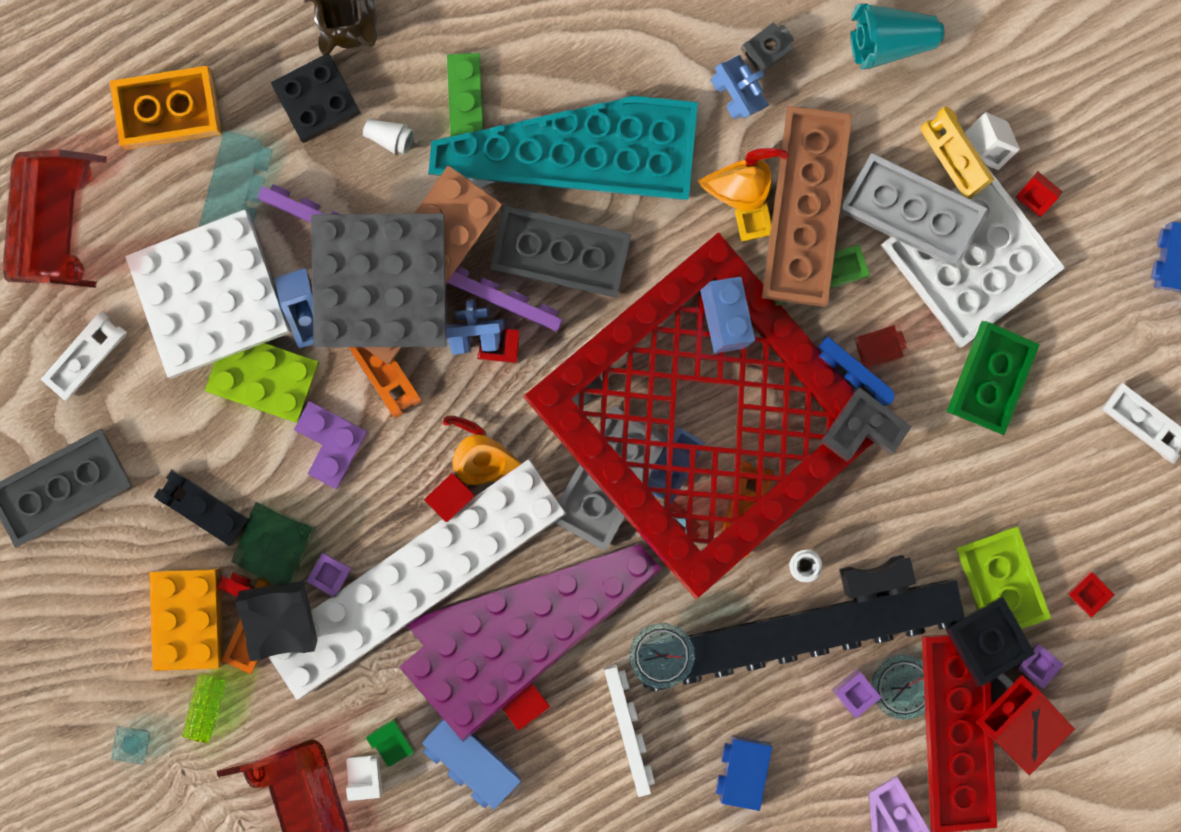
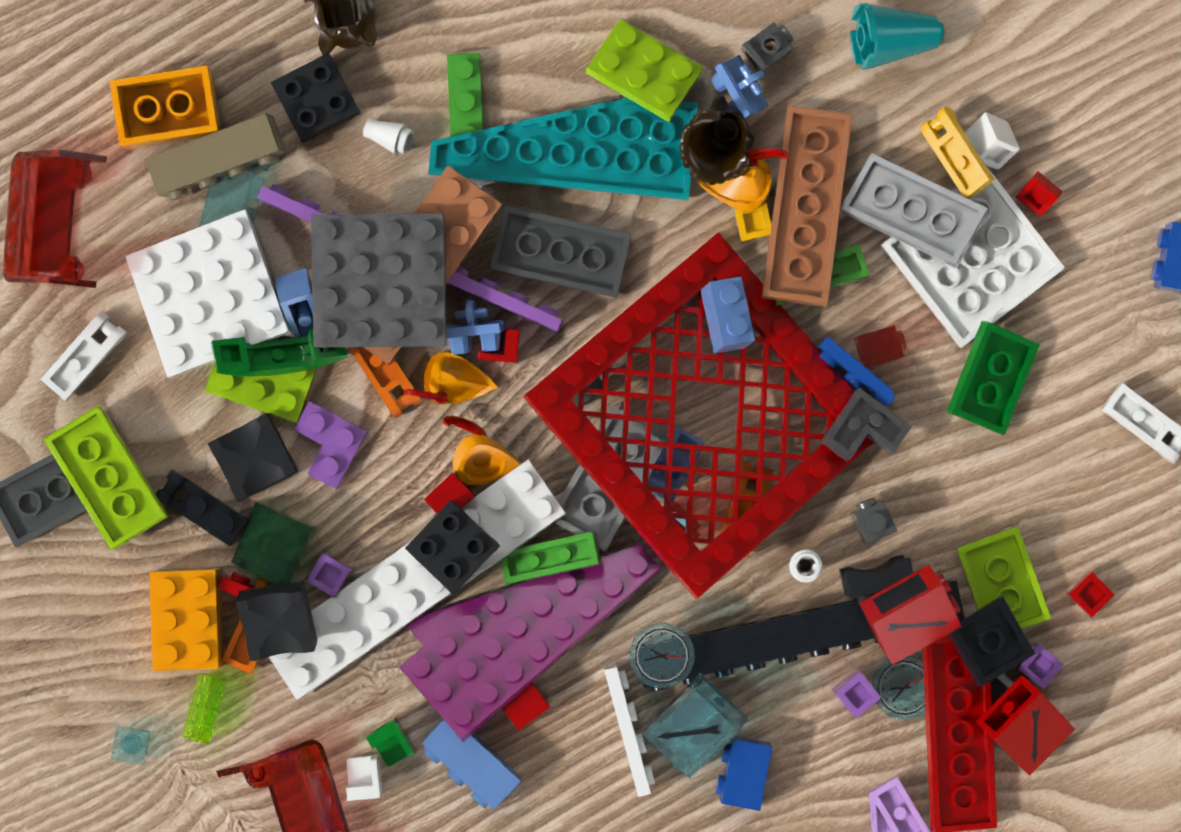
(106, 477): none -> lime tile
(216, 156): none -> dark tan brick
(253, 457): none -> black brick
(272, 356): none -> green slope
(452, 380): none -> light orange piece
(452, 547): none -> black brick
(551, 558): none -> bright green plate
(644, 70): none -> lime plate
(694, 726): none -> clear light blue brick
(716, 144): none -> dark brown hair
(873, 520): none -> dark grey brick
(911, 613): none -> red brick

